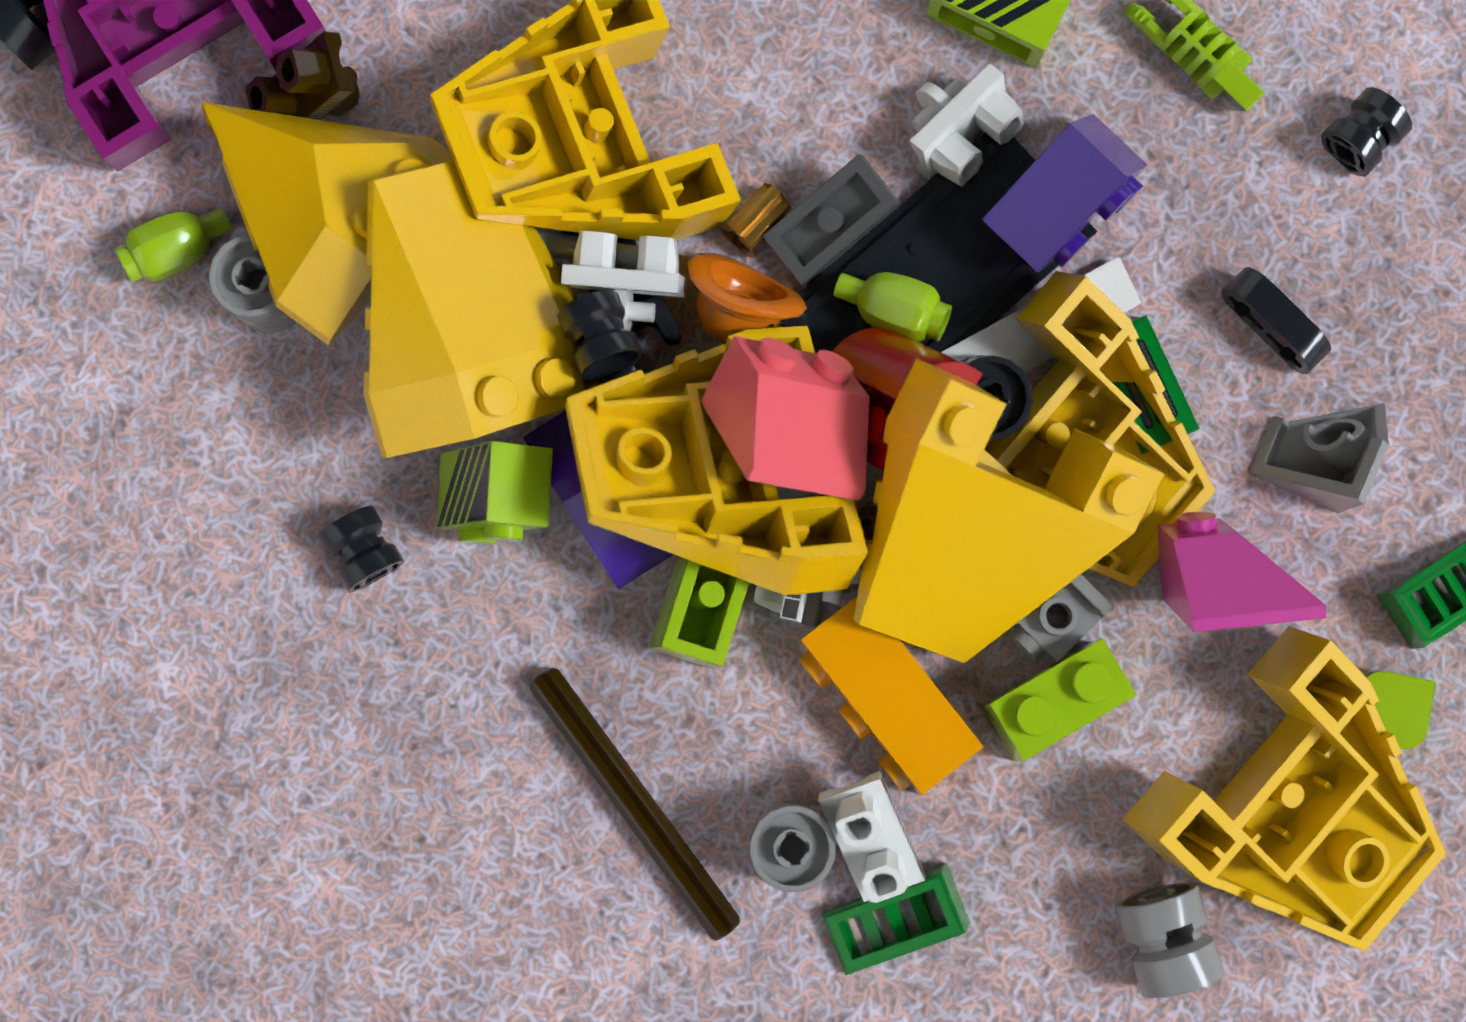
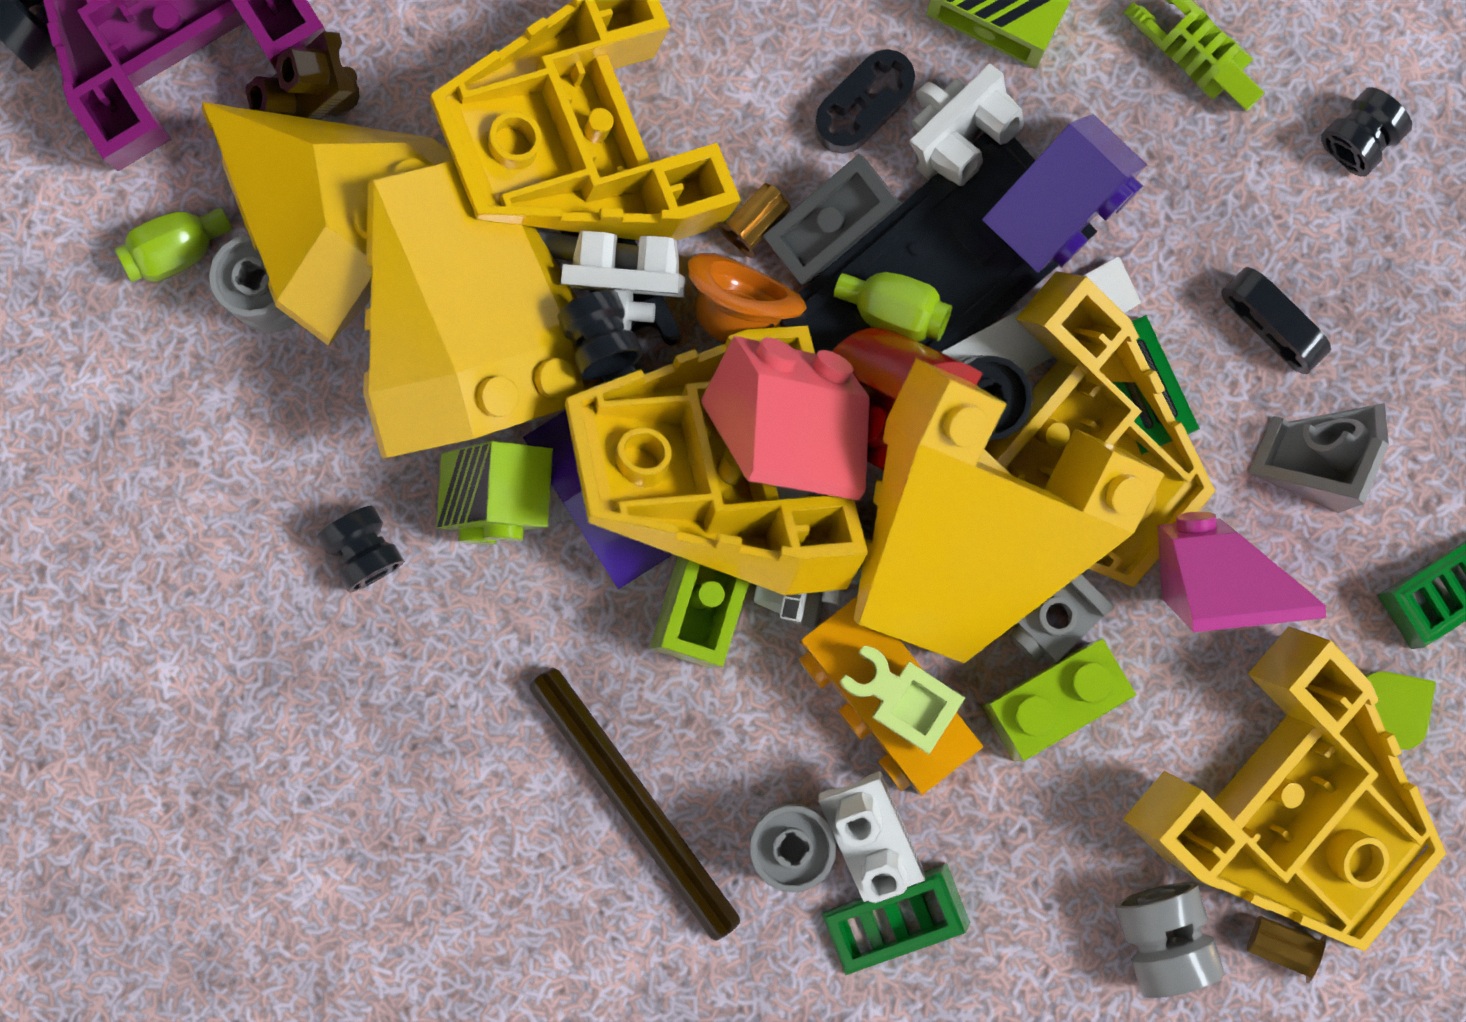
(874, 112): none -> black beam
(911, 704): none -> yellowish green plate
(1286, 947): none -> pearl gold piece

